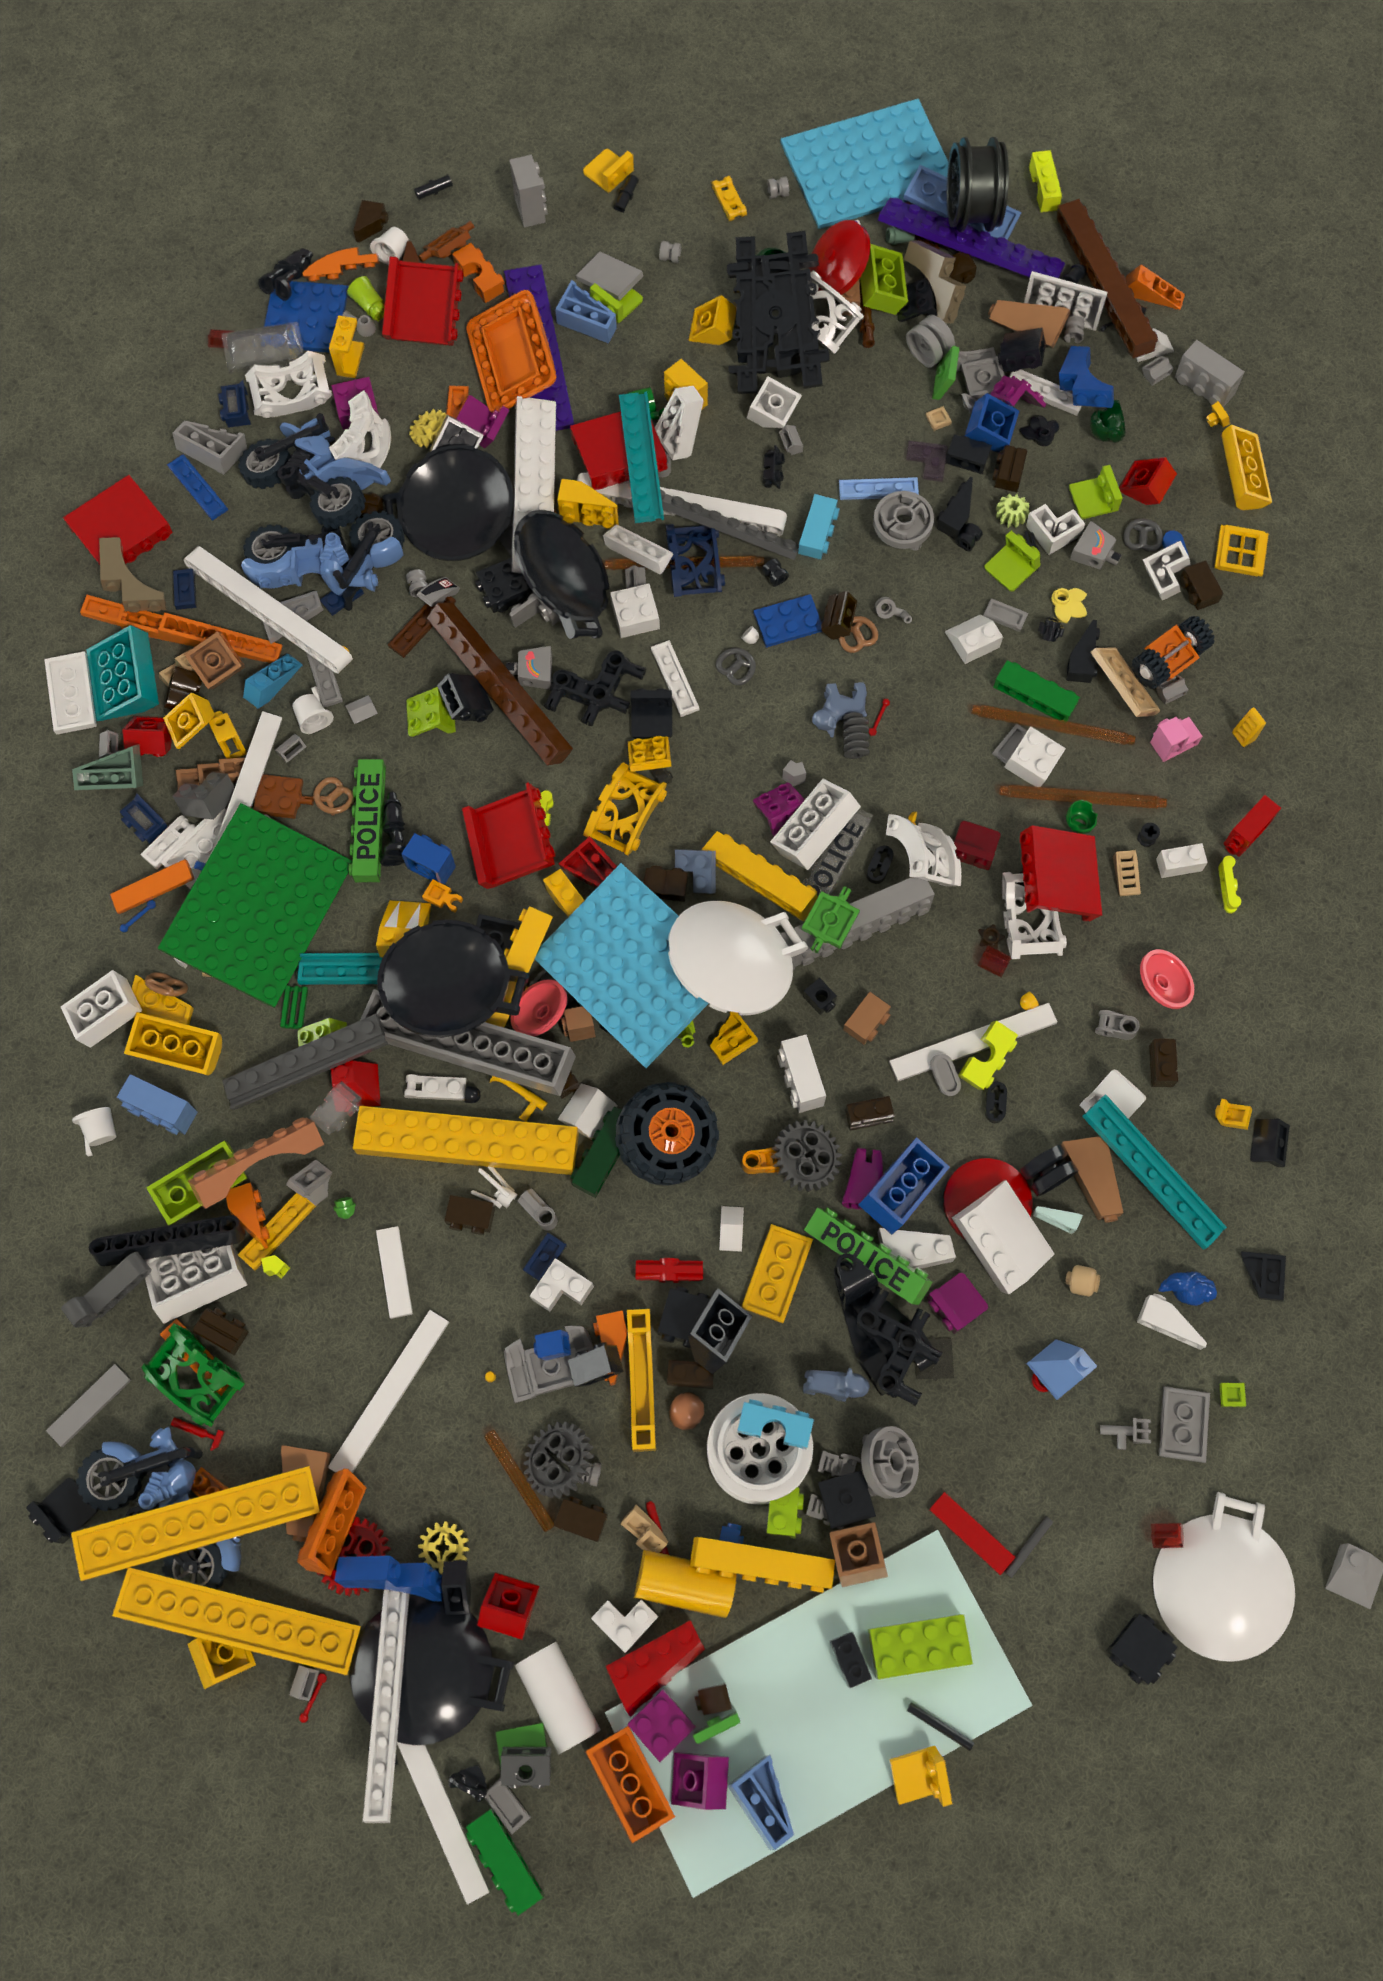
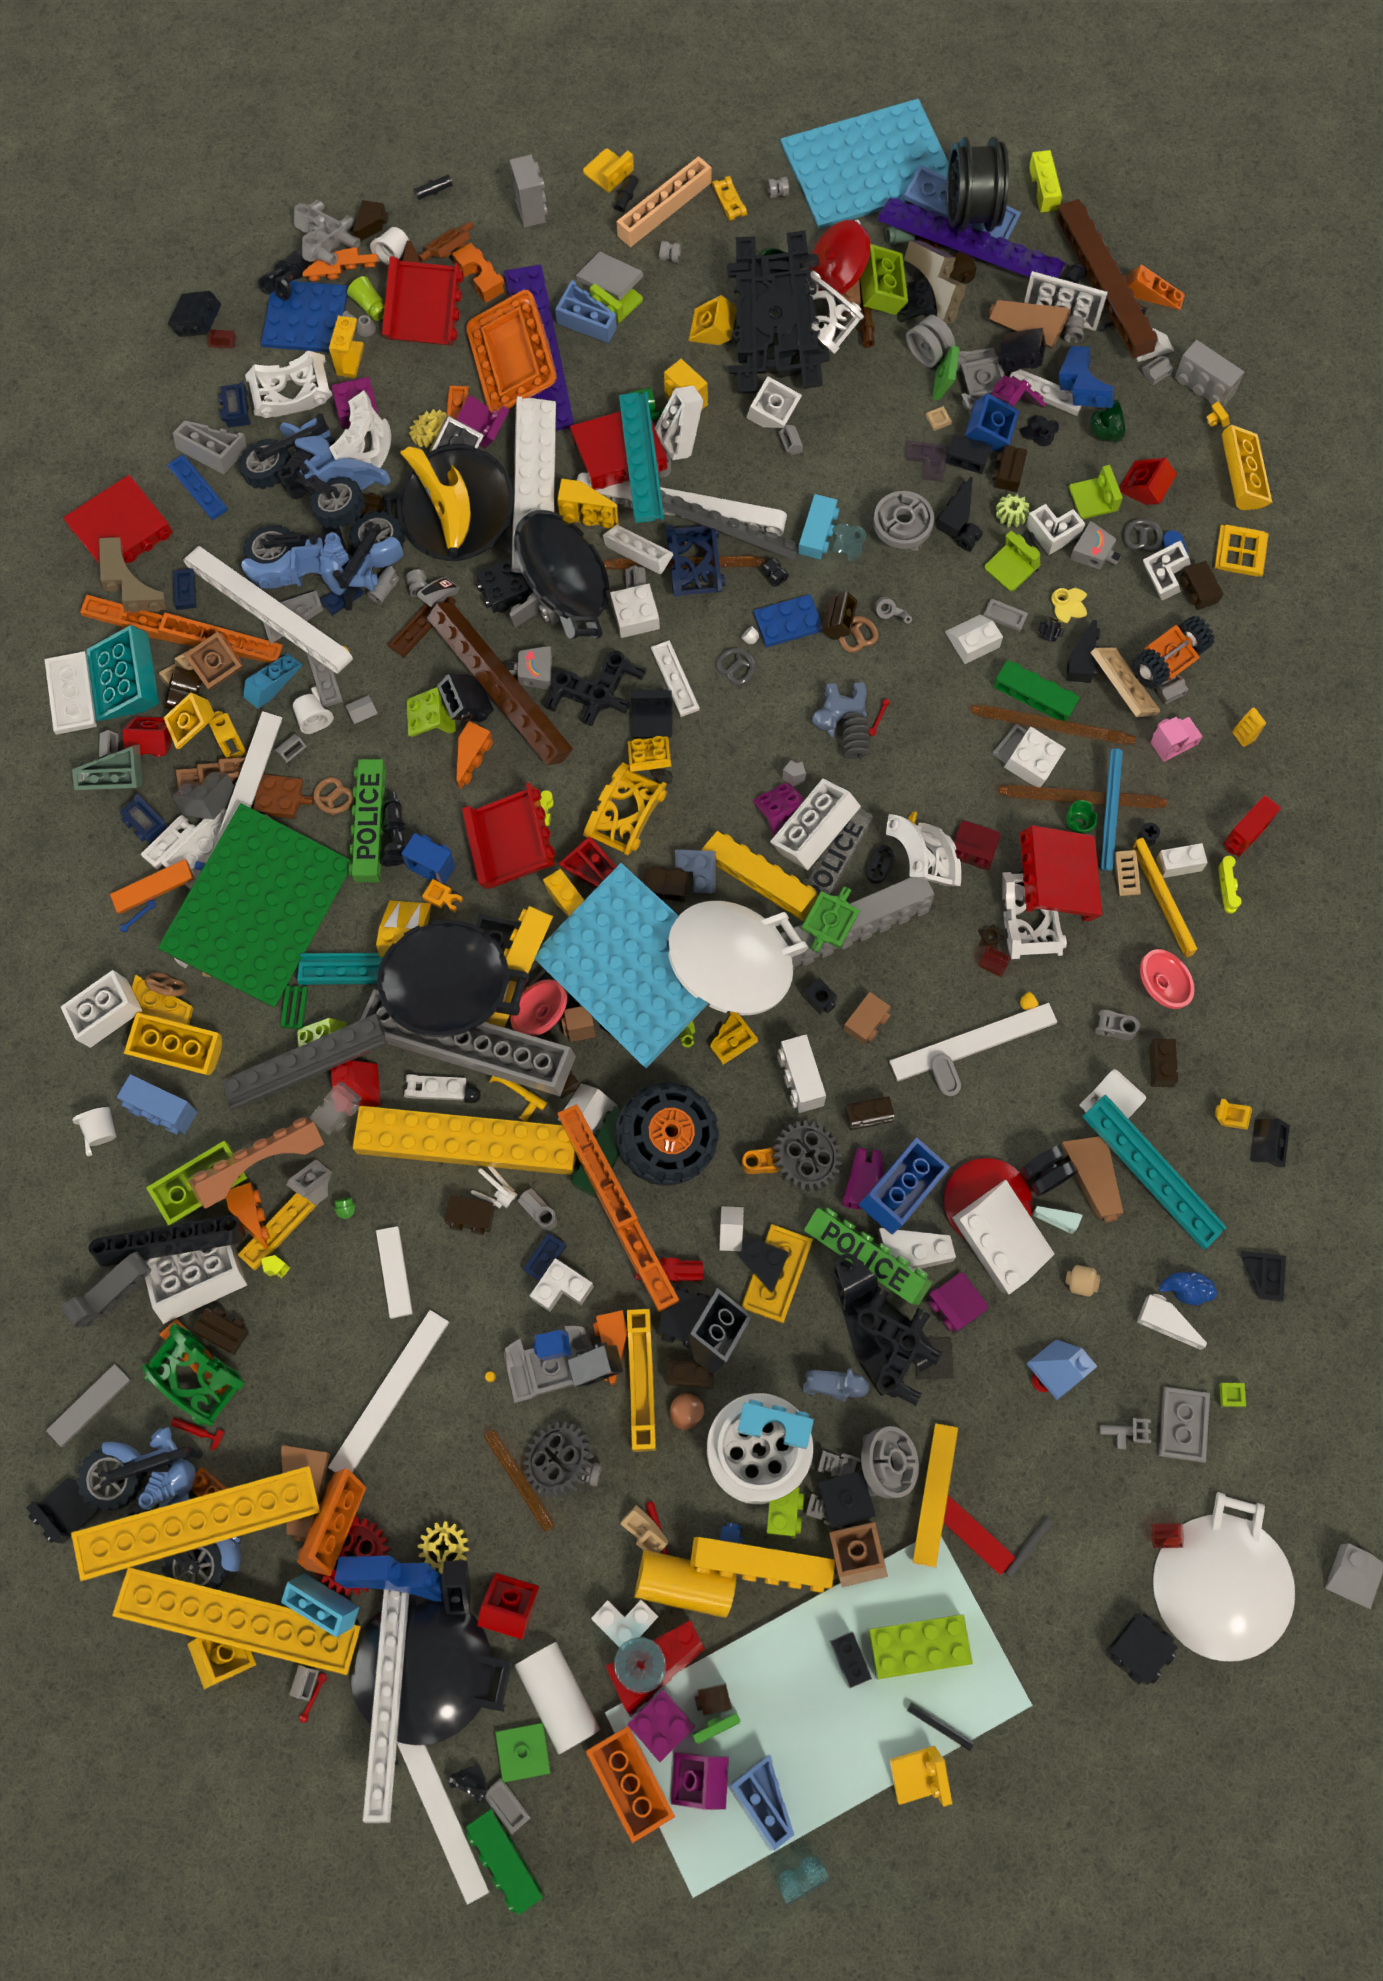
(194, 314): none -> black brick
(262, 346): clear windscreen -> none
(320, 1604): none -> medium azure brick
(322, 232): none -> light grey pin
(386, 583): none -> light grey hinge
(449, 501): none -> yellow piece
(471, 746): none -> orange slope
(536, 1757): dark grey brick -> none
(581, 1519): dark brown brick -> none
(618, 1208): none -> orange slope
(636, 1679): none -> clear light blue wheel
(664, 202): none -> light nougat brick
(764, 1261): none -> black wing
(773, 459): black hinge -> none
(802, 1879): none -> clear light blue hinge
(847, 542): none -> clear light blue plate
(875, 487): light blue tile -> none
(935, 1496): none -> yellow tile
(1000, 1041): neon yellow arch -> none
(1001, 1102): black beam -> none
(1111, 809): none -> dark azure axle
(1164, 898): none -> yellow tile

